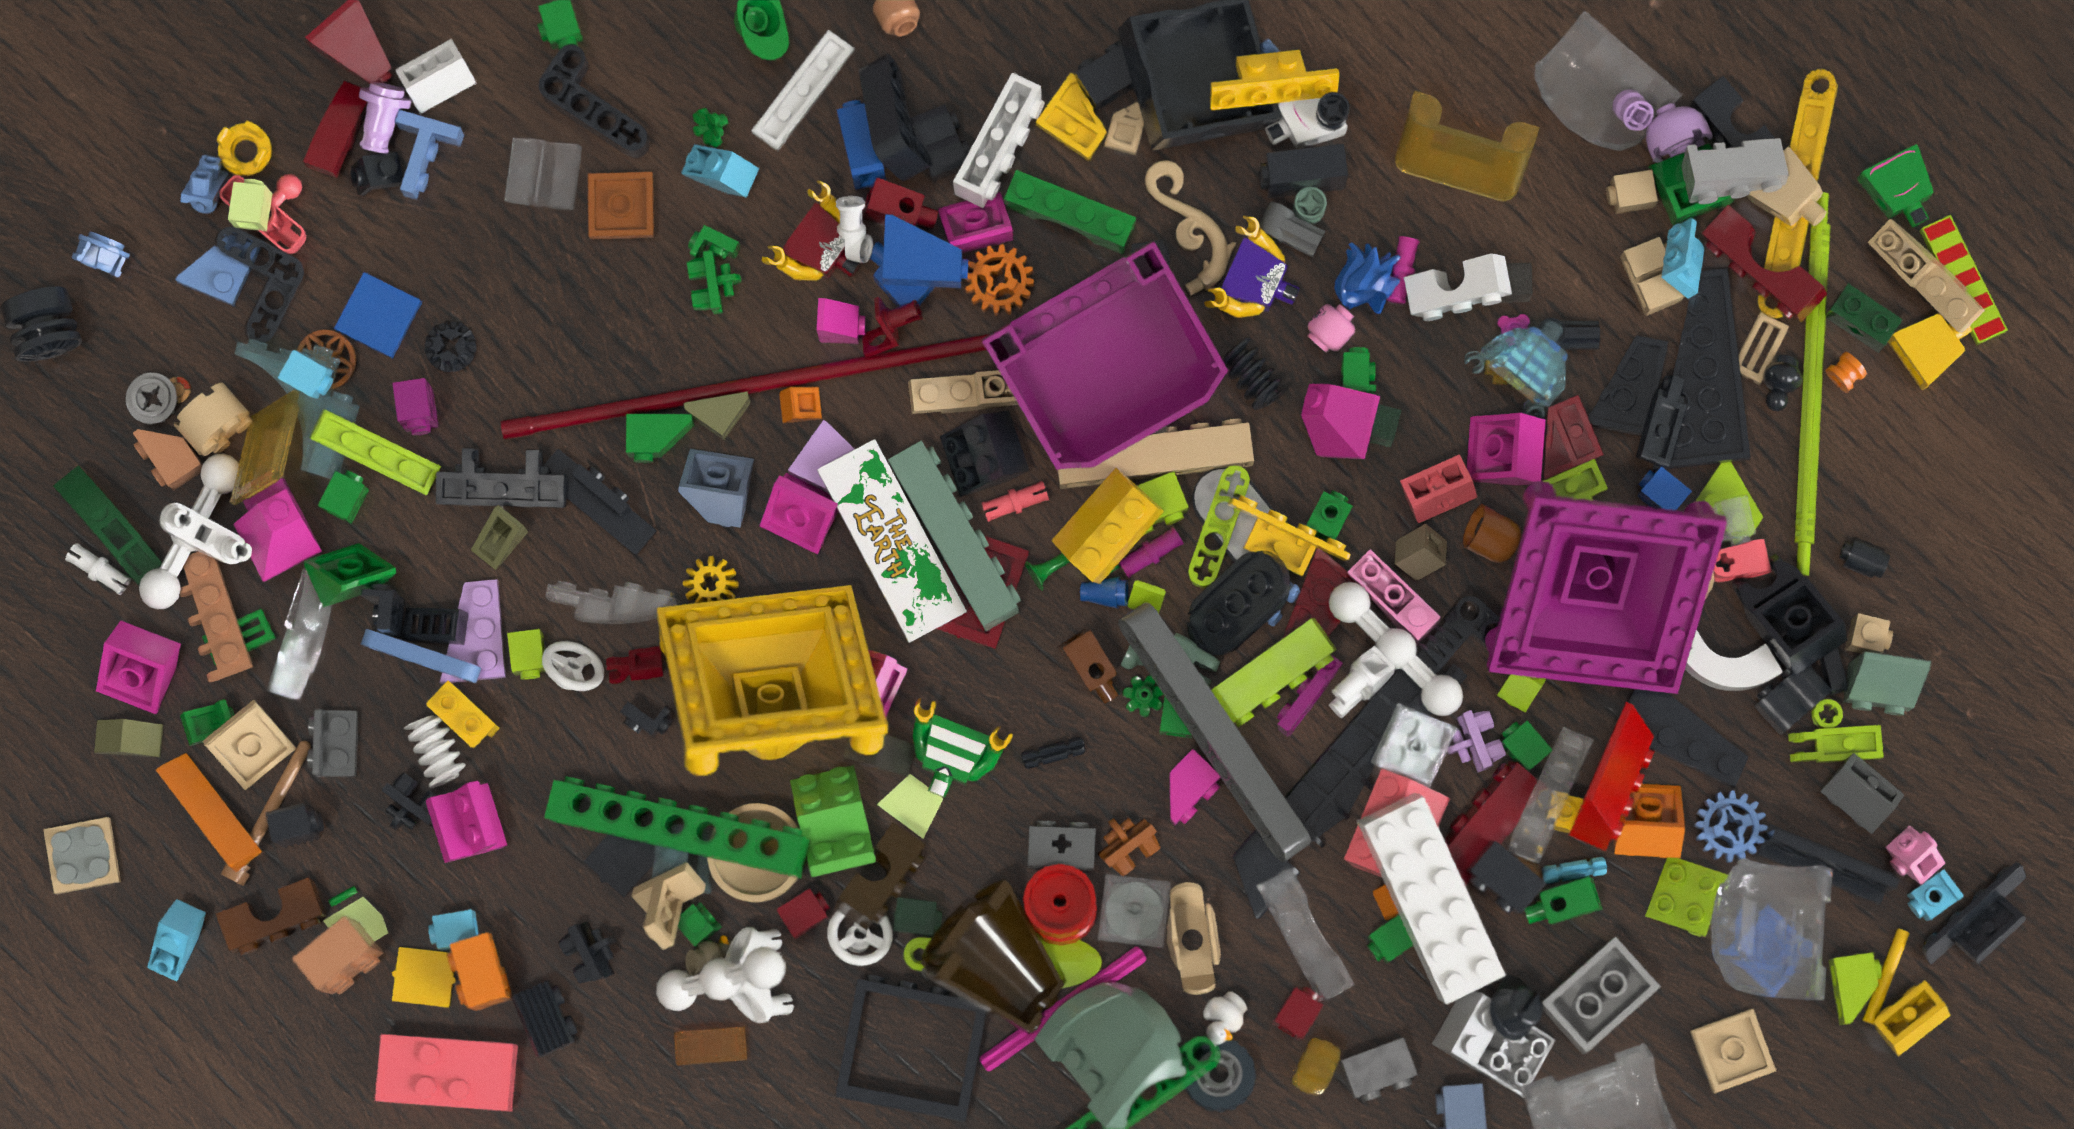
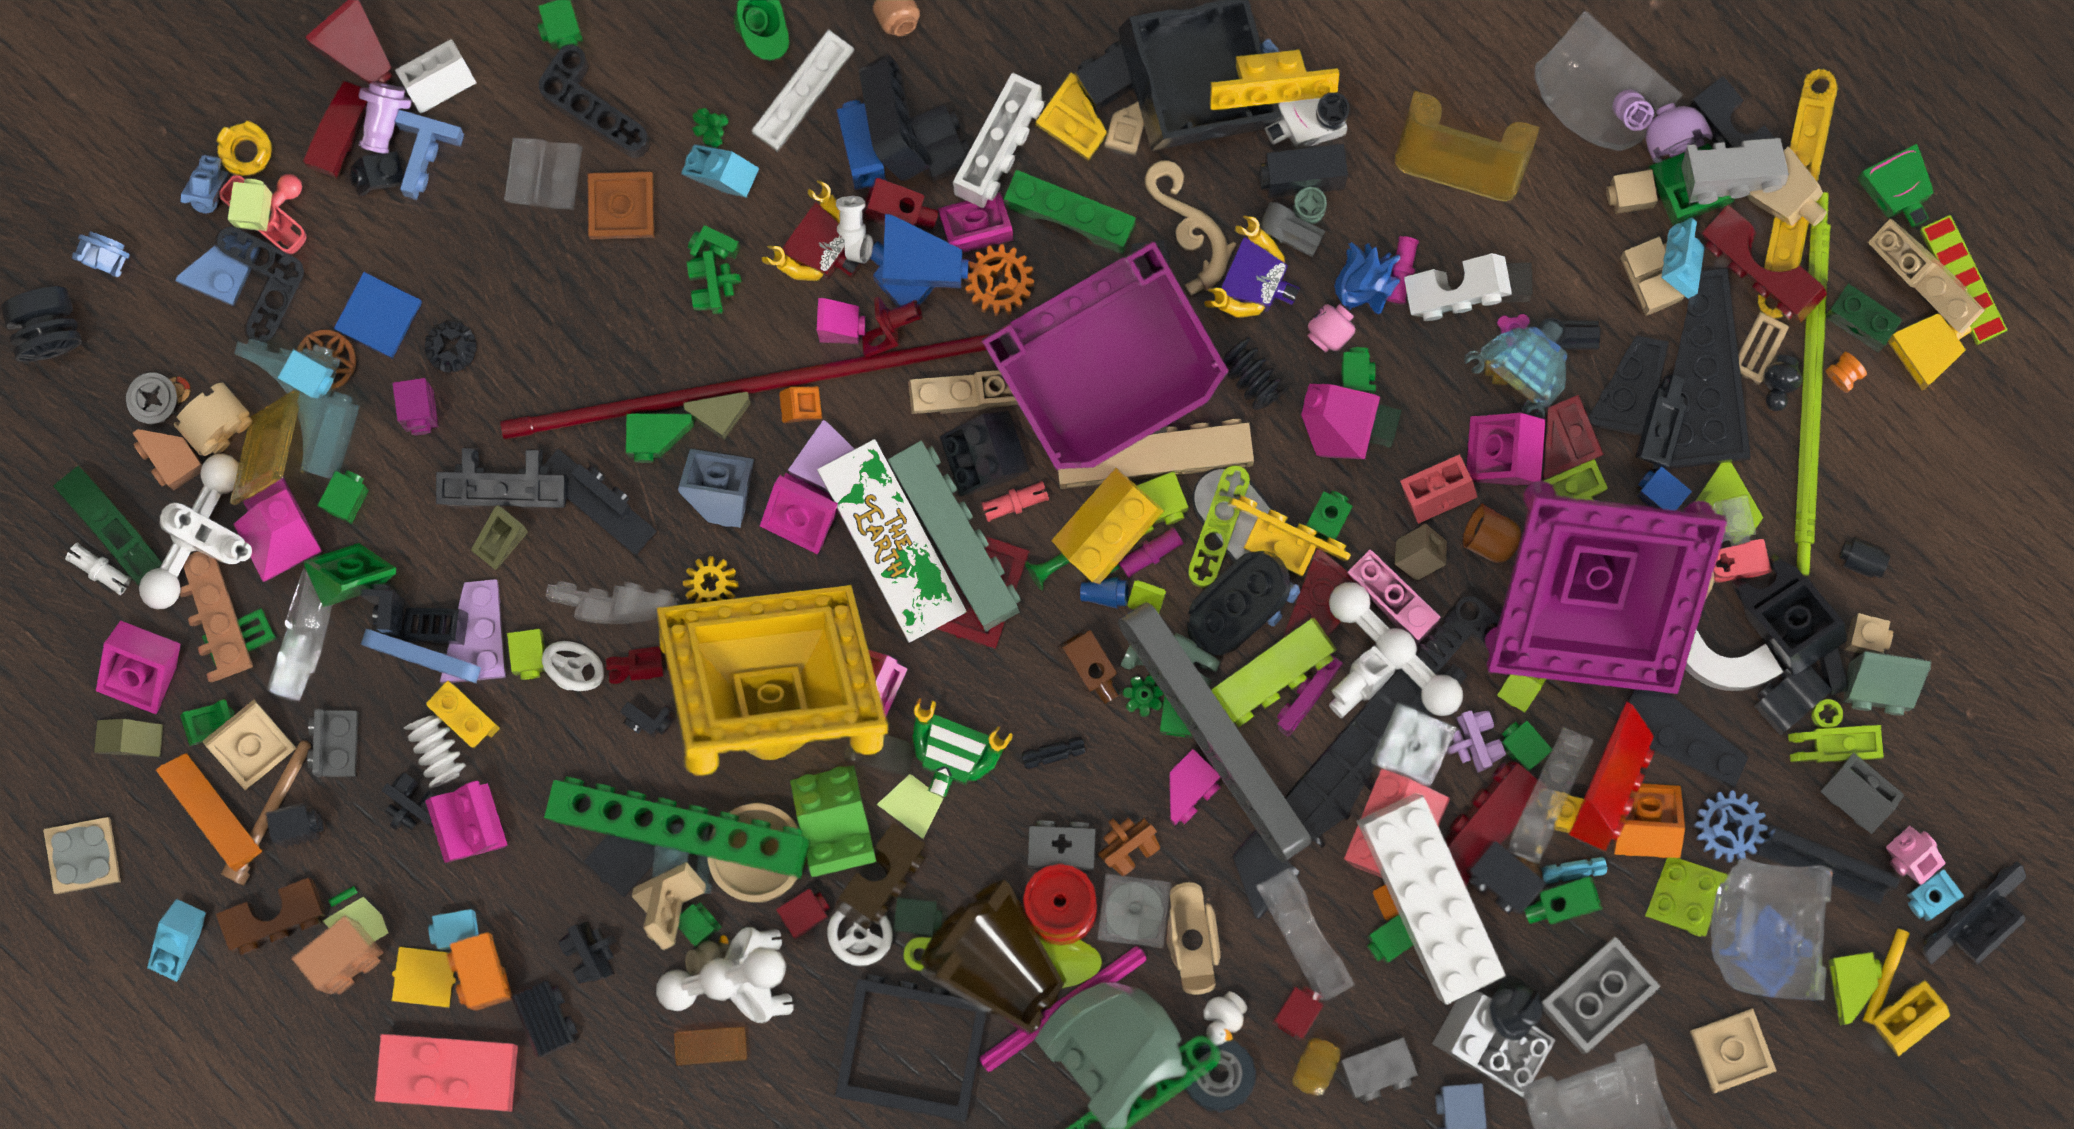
(374, 452): lime tile -> none

